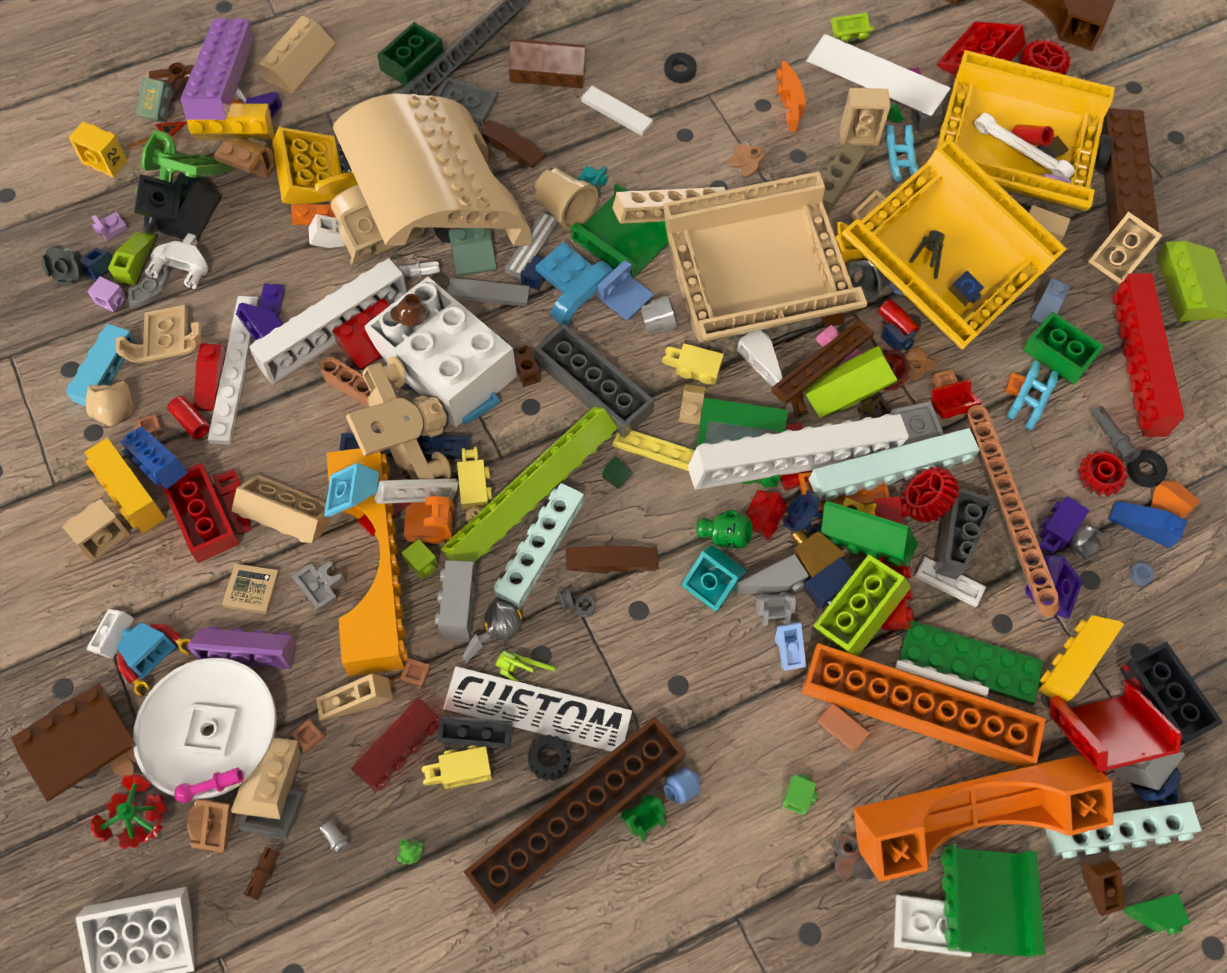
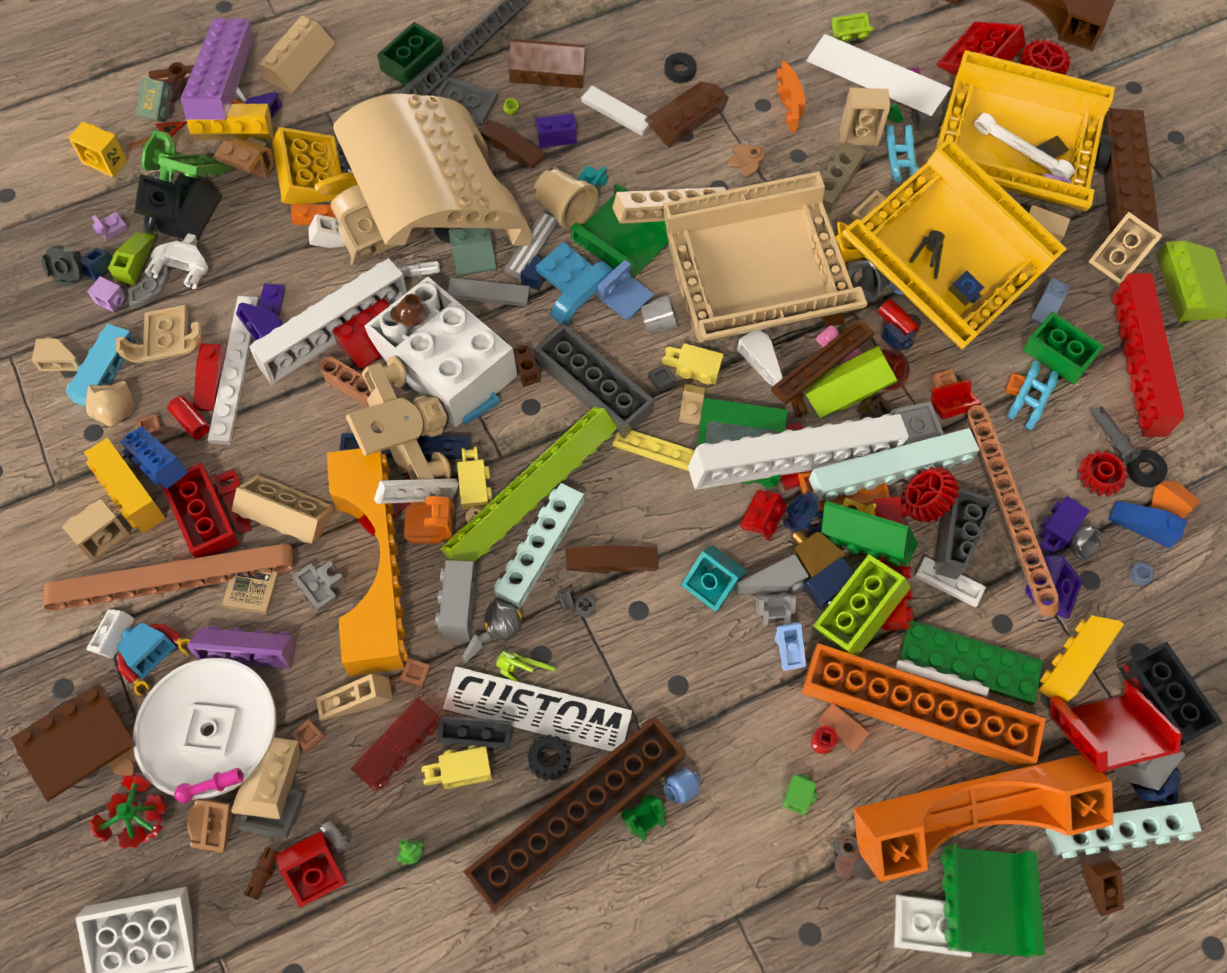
(52, 355): none -> tan slope
(164, 577): none -> nougat beam
(310, 869): none -> red slope
(350, 488): medium azure slope -> none
(420, 559): lime brick -> none
(512, 102): none -> lime hinge
(556, 129): none -> dark purple slope
(616, 472): dark green slope -> none
(662, 378): none -> dark grey tile
(687, 112): none -> reddish brown slope
(727, 529): green piece -> none
(820, 742): none -> red wheel
(919, 363): medium nougat plate -> none
(1034, 134): red pin -> none
(1160, 914): green slope -> none

